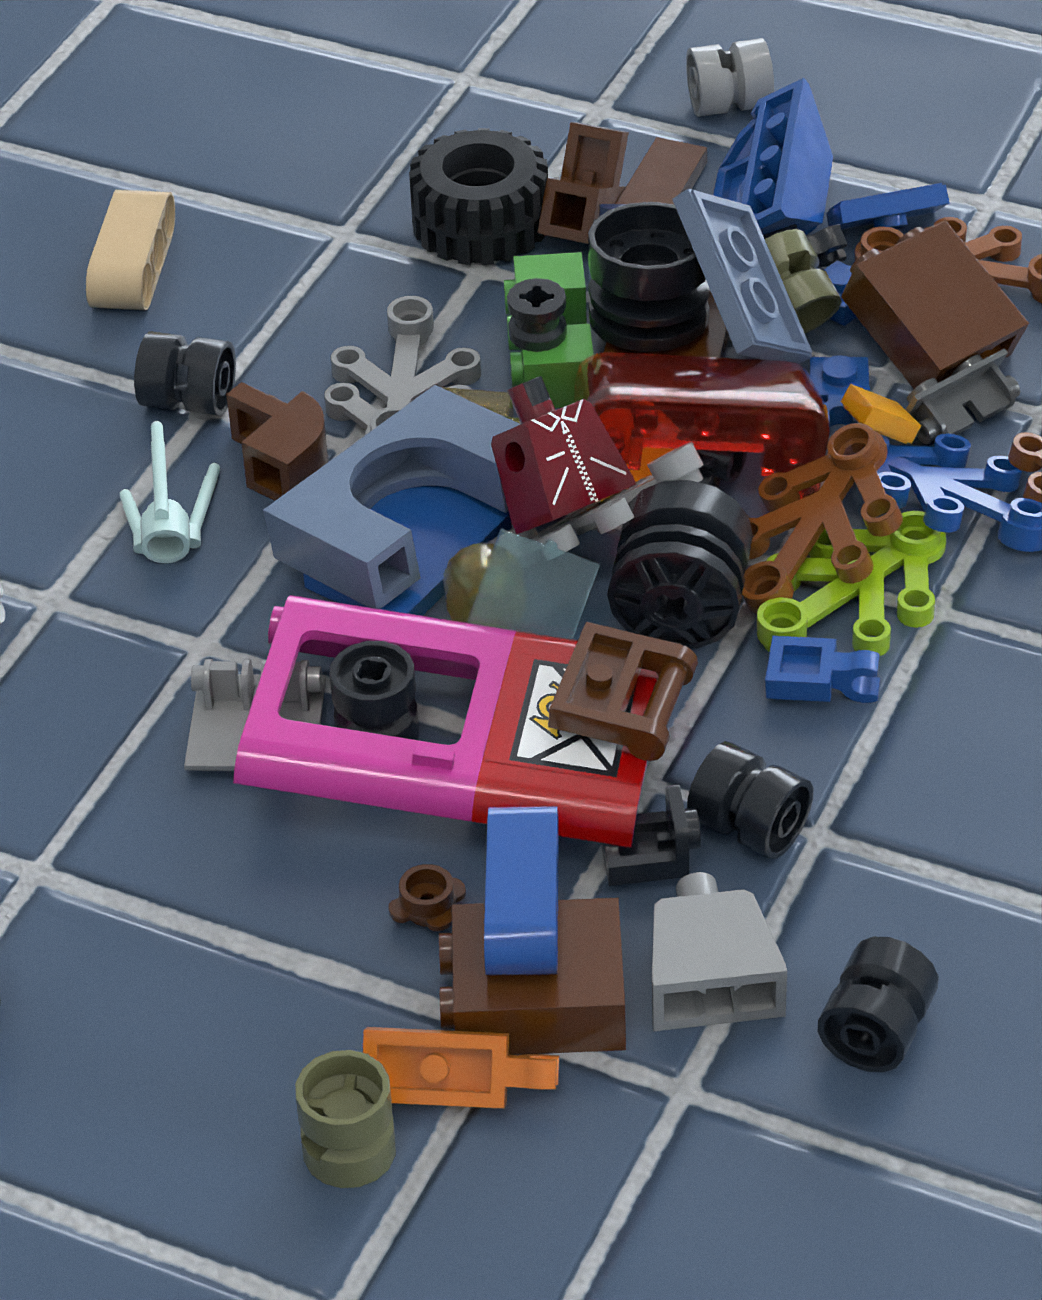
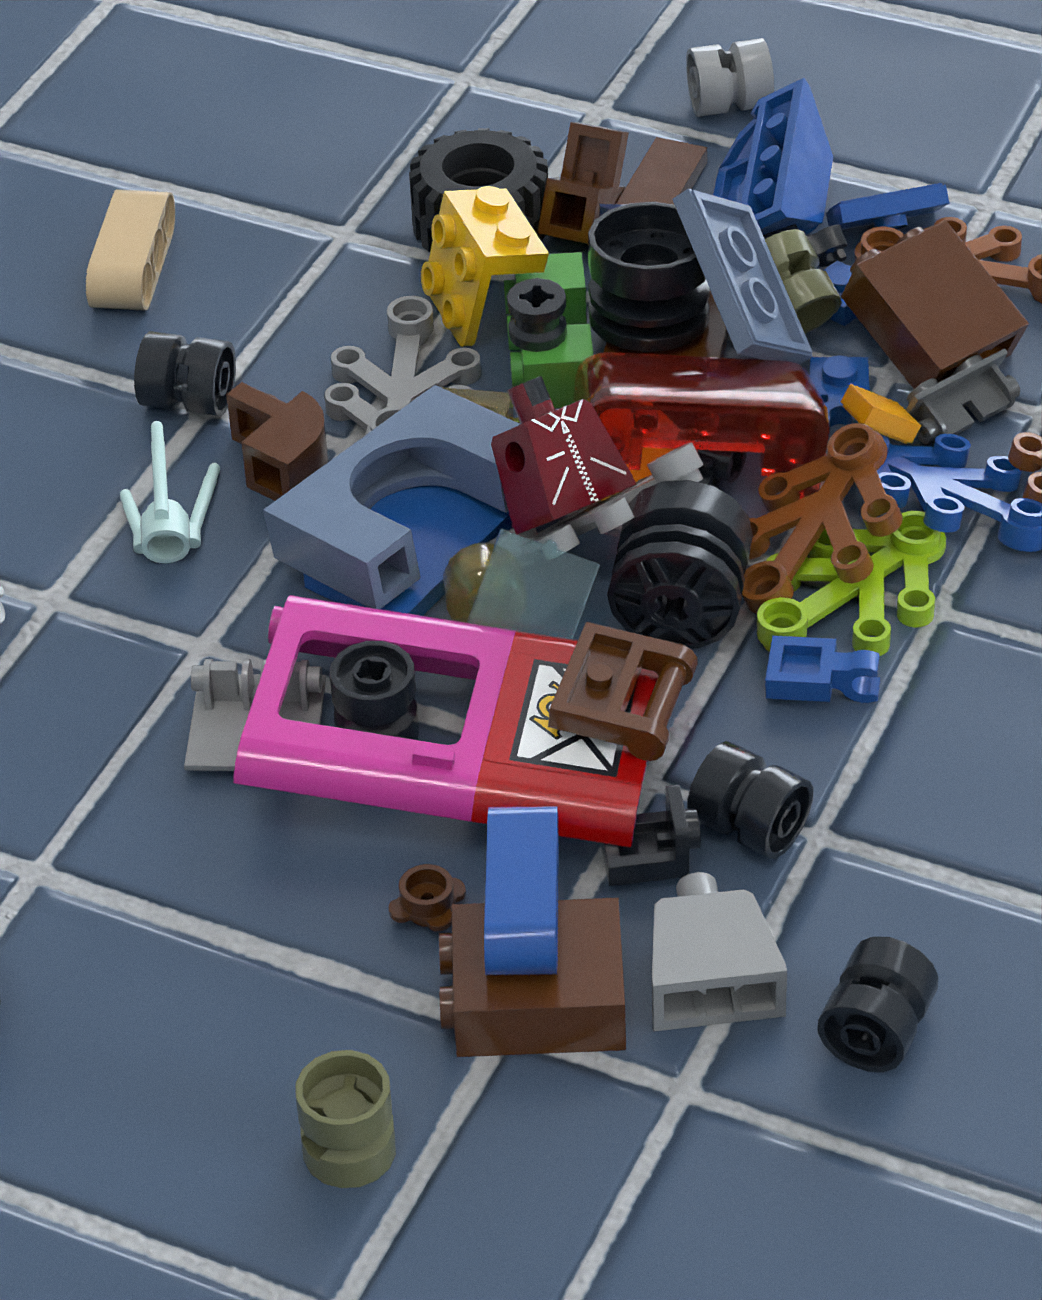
(456, 1066): orange plate -> none
(473, 239): none -> yellow bracket

